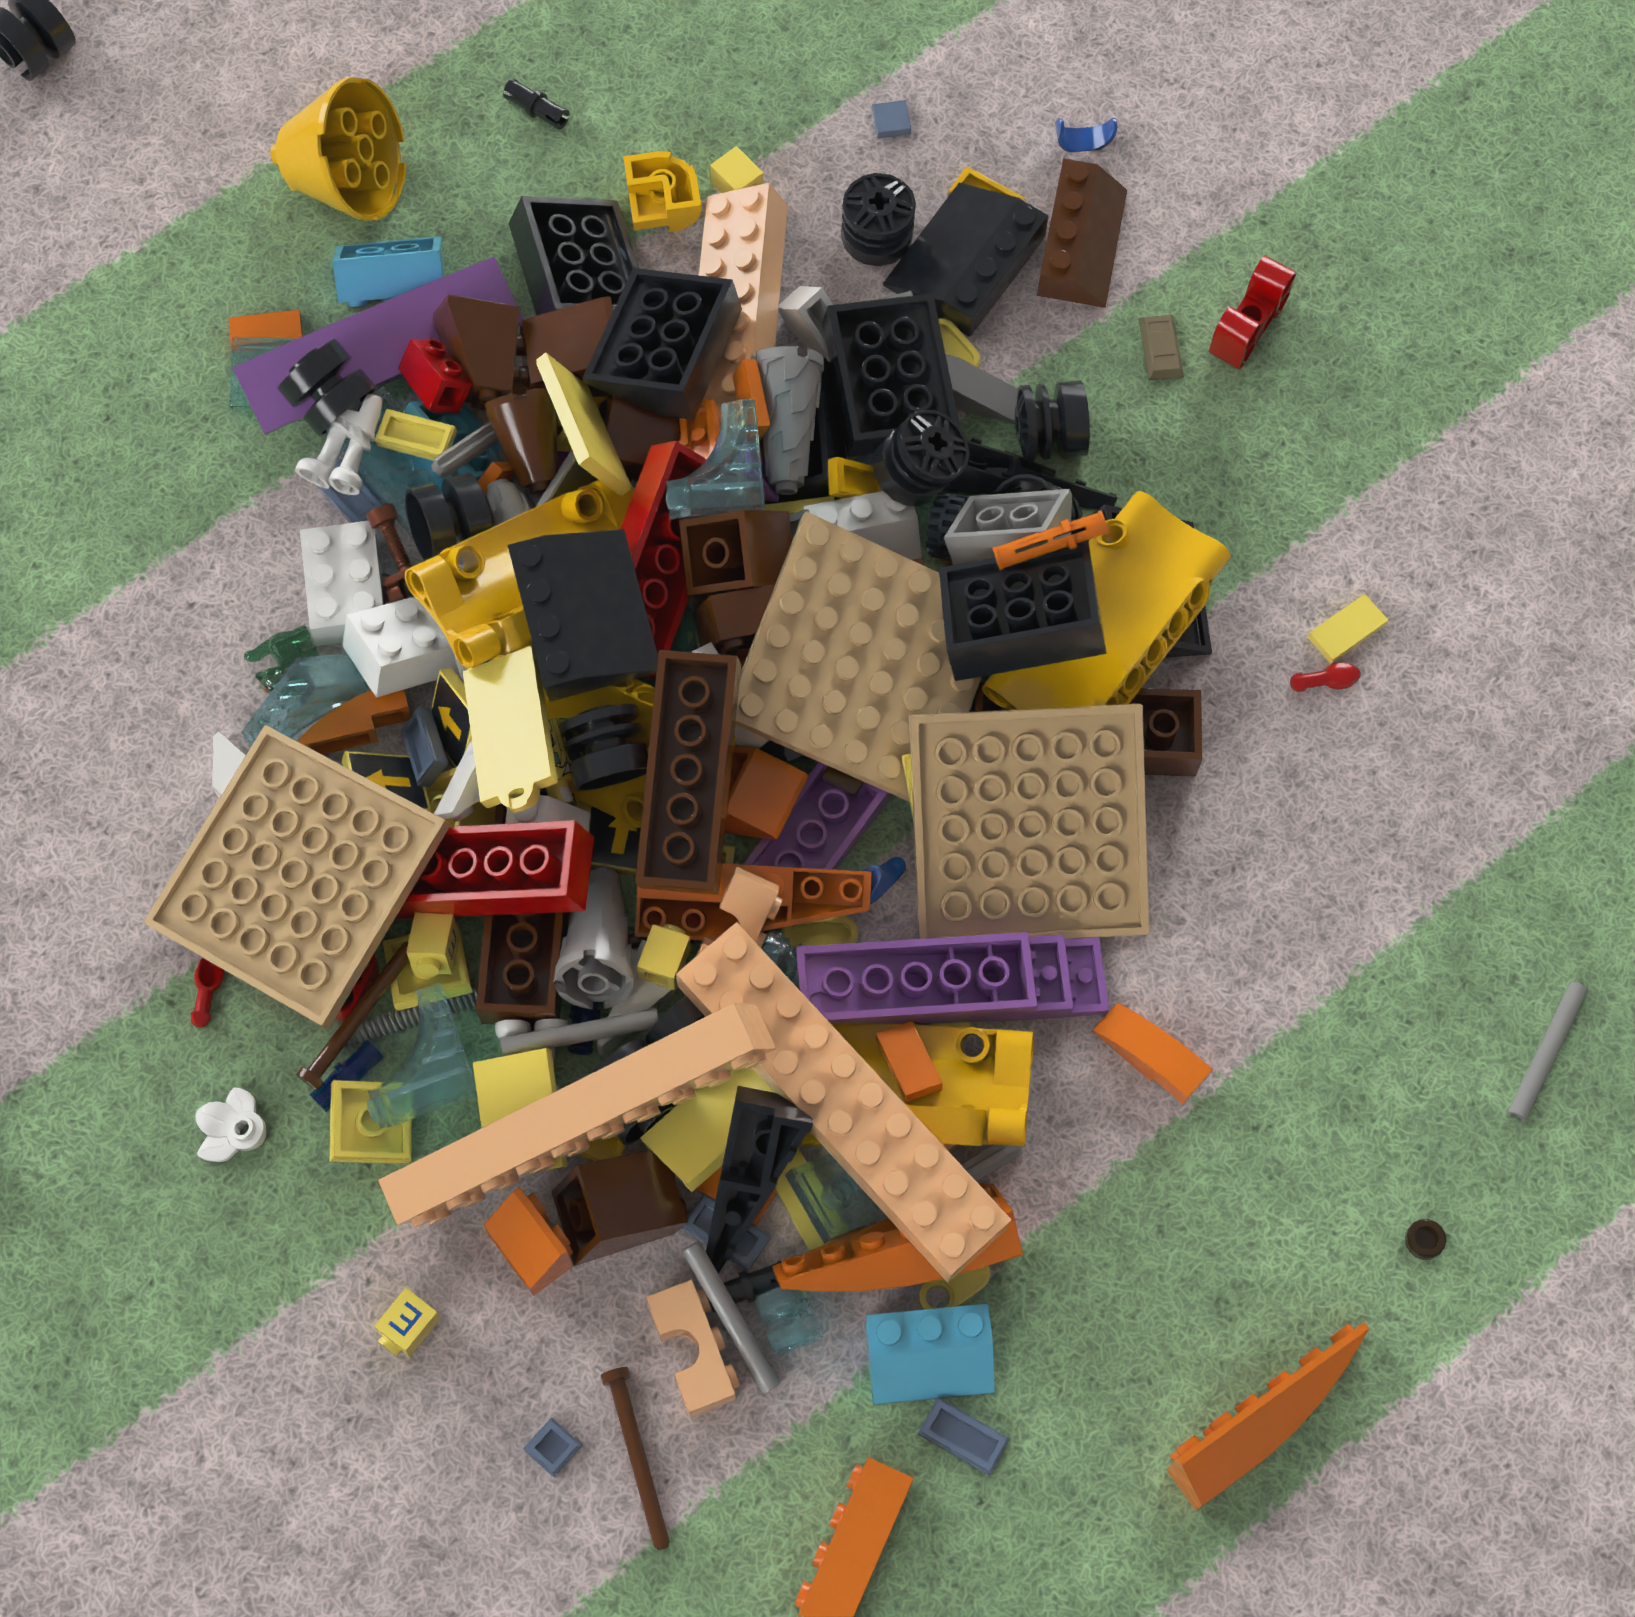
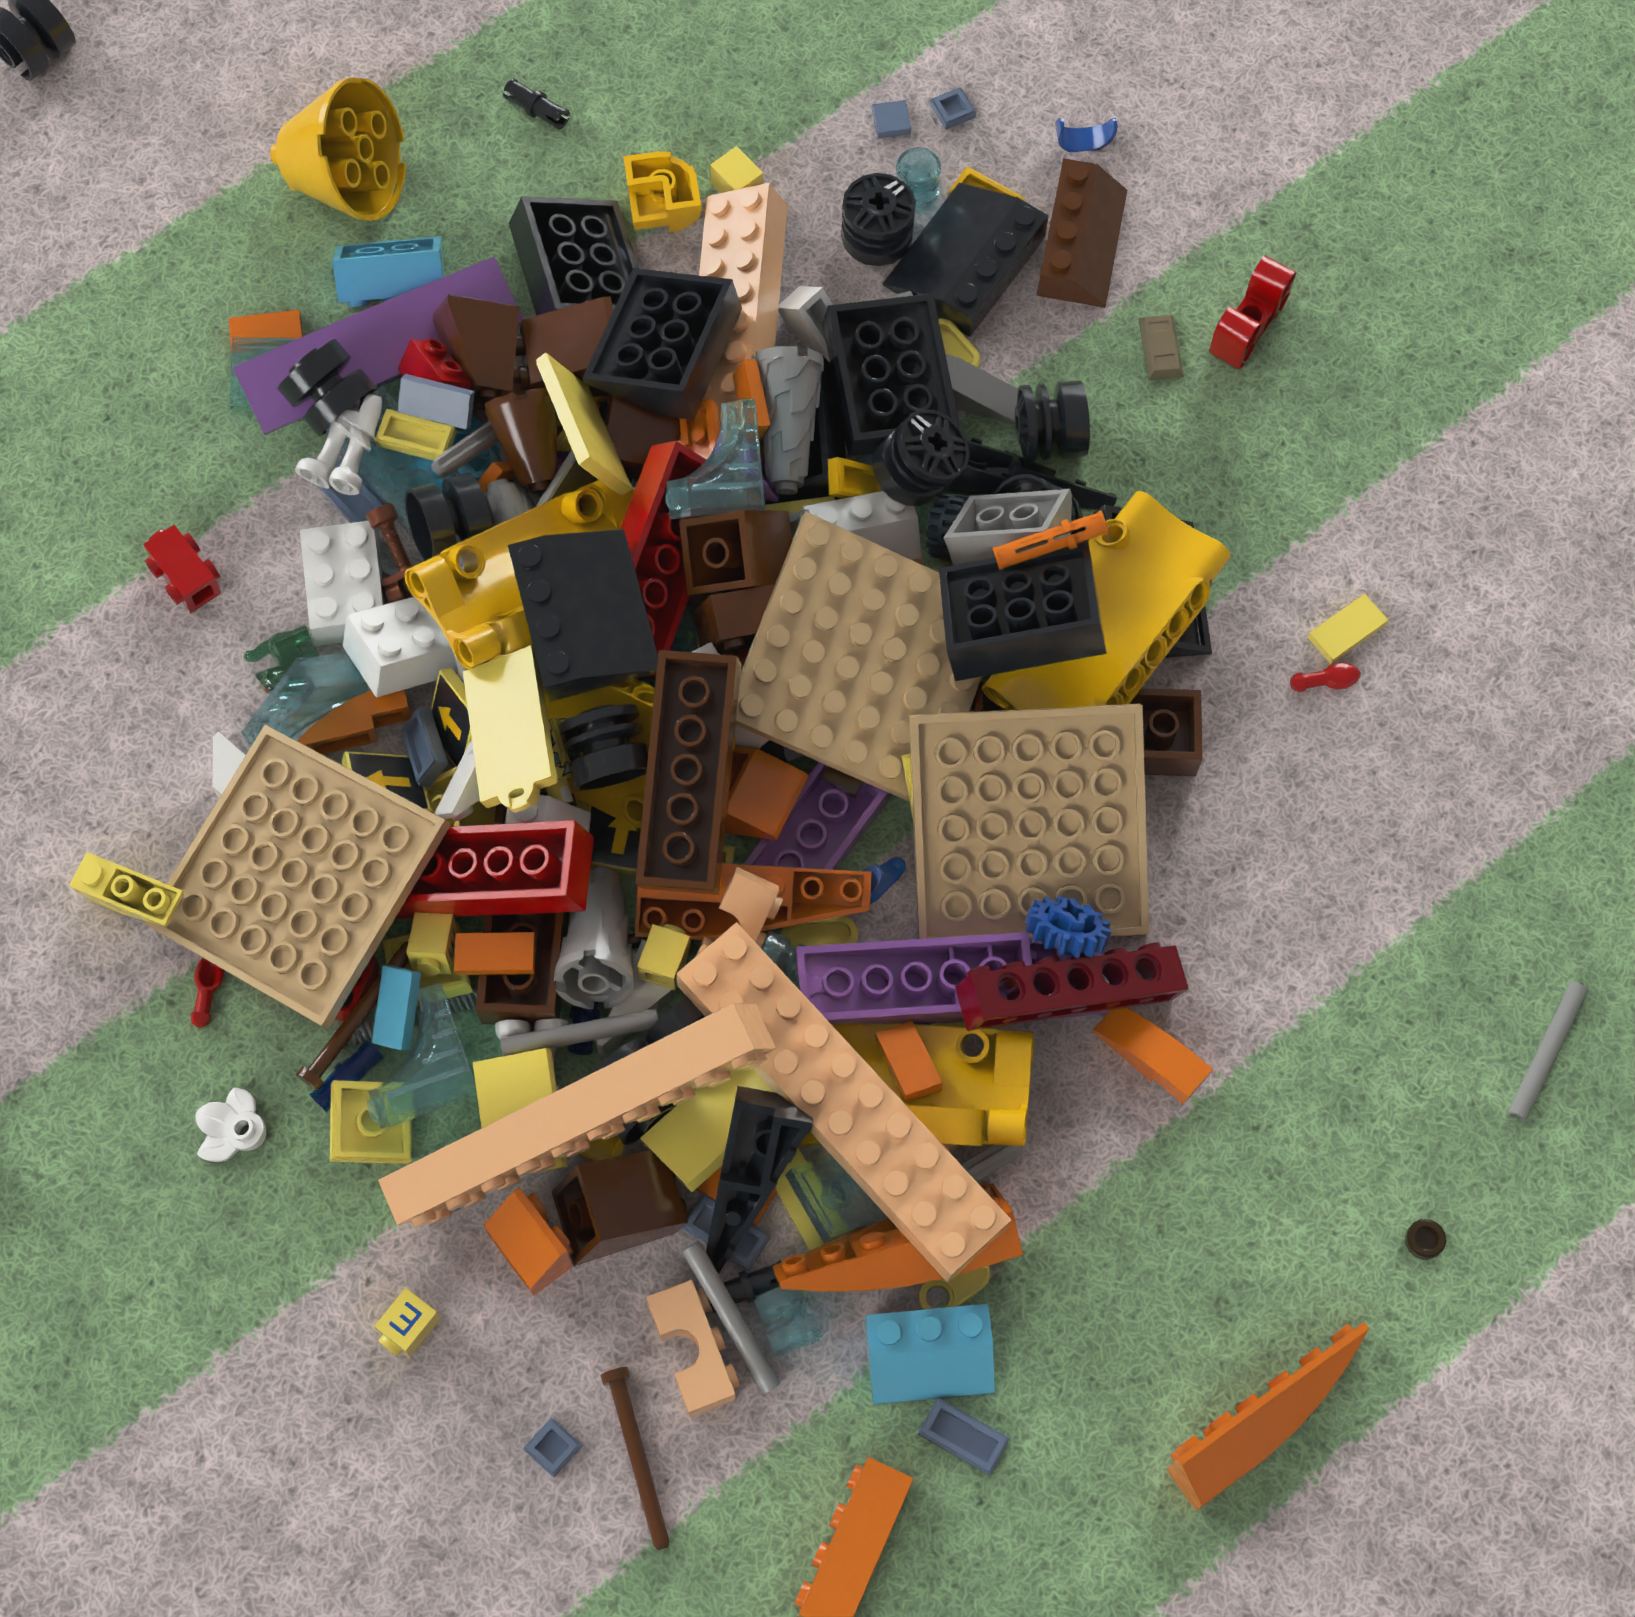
(125, 890): none -> light yellow slope
(177, 560): none -> red brick
(396, 1007): none -> medium azure tile
(435, 401): none -> sand blue tile
(494, 953): none -> orange tile
(921, 172): none -> clear light blue wheel
(952, 108): none -> sand blue tile
(987, 1008): none -> dark red brick
(1068, 926): none -> blue gear

